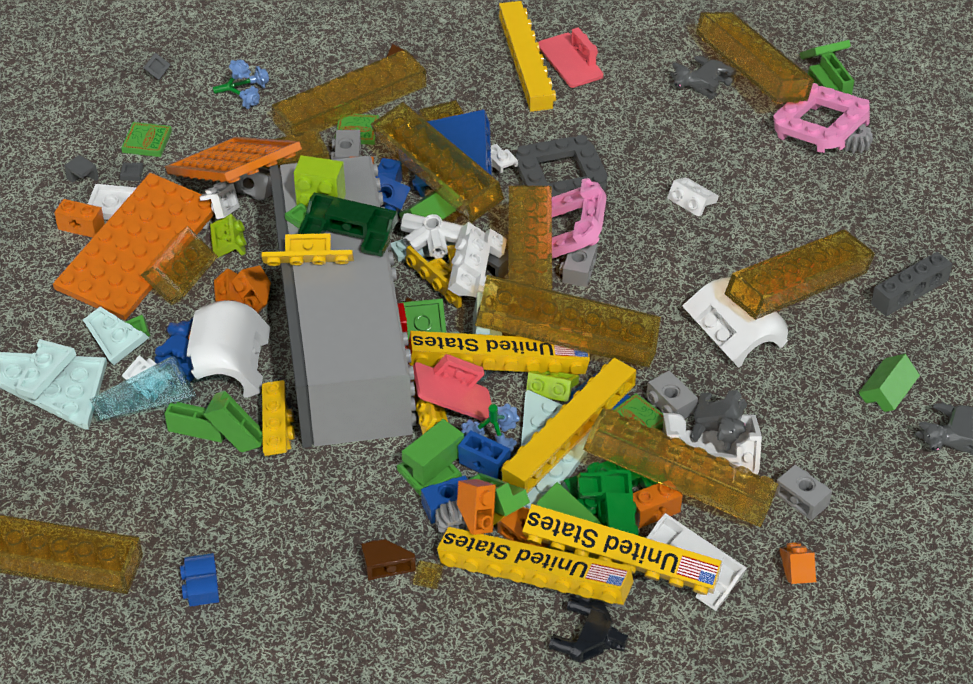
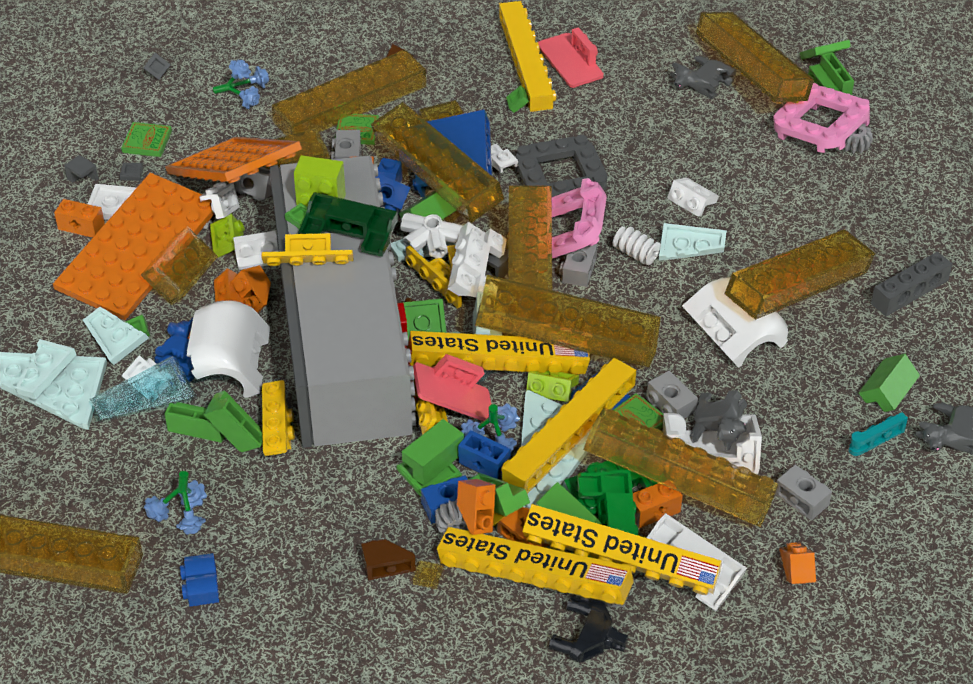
(191, 496): none -> medium blue plant
(250, 248): none -> white bracket
(517, 99): none -> bright green plate
(636, 245): none -> white piece
(690, 241): none -> light aqua wing
(876, 435): none -> teal plate

